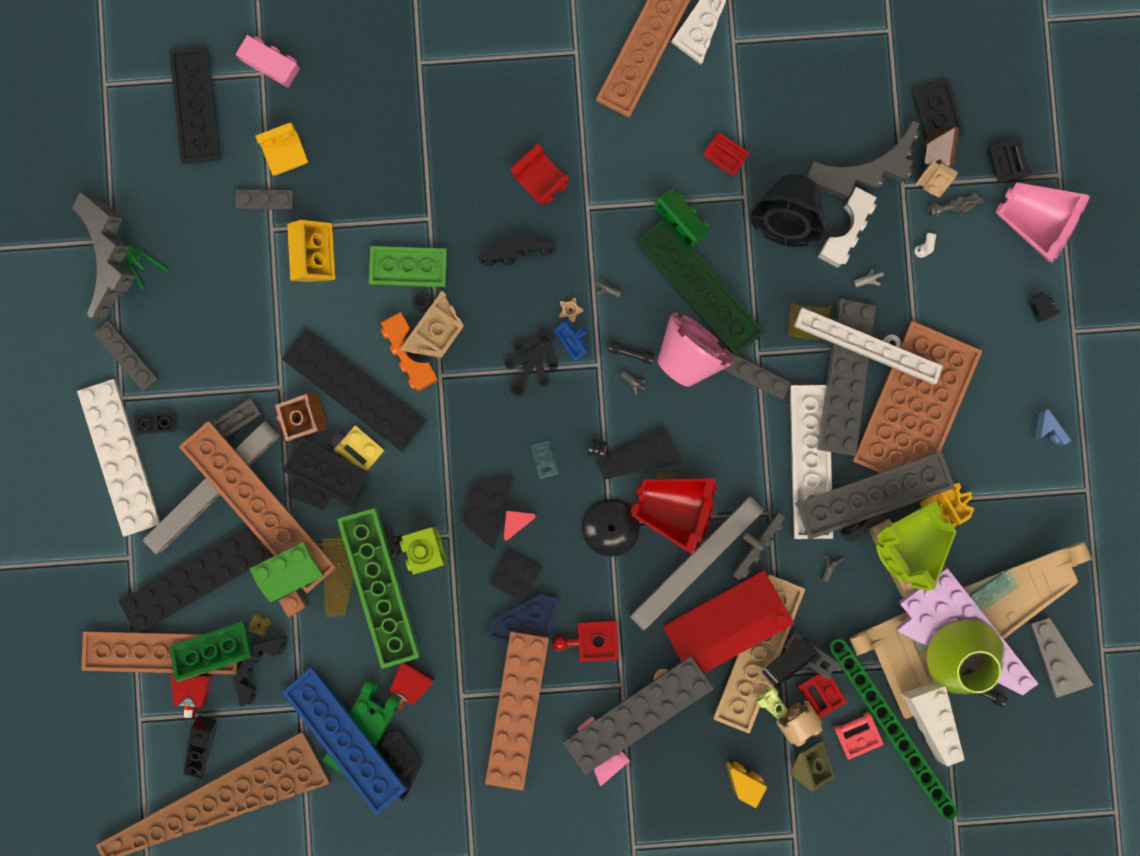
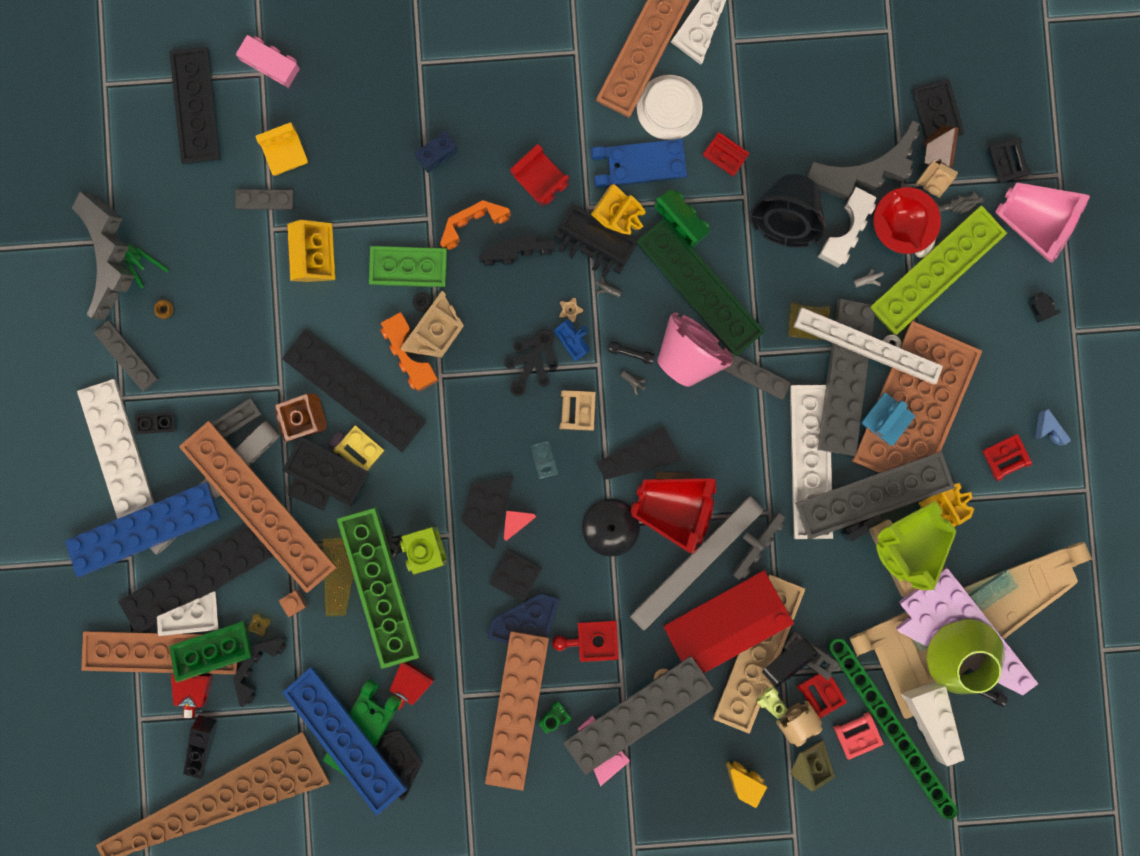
(142, 529): none -> blue plate
(159, 305): none -> pearl gold plate
(190, 618): none -> white wing
(286, 572): bright green slope -> none
(436, 152): none -> dark blue brick
(497, 213): none -> orange slope
(557, 715): none -> green plate
(584, 410): none -> tan plate
(596, 238): none -> black hinge
(597, 448): black wheel -> none
(618, 211): none -> yellow plate
(641, 162): none -> blue hinge
(669, 107): none -> white piece
(830, 566): dark grey bar -> none
(888, 419): none -> dark azure bracket
(907, 220): none -> red piece
(938, 270): none -> lime plate
(1004, 451): none -> red plate
(1058, 660): light grey wing -> none

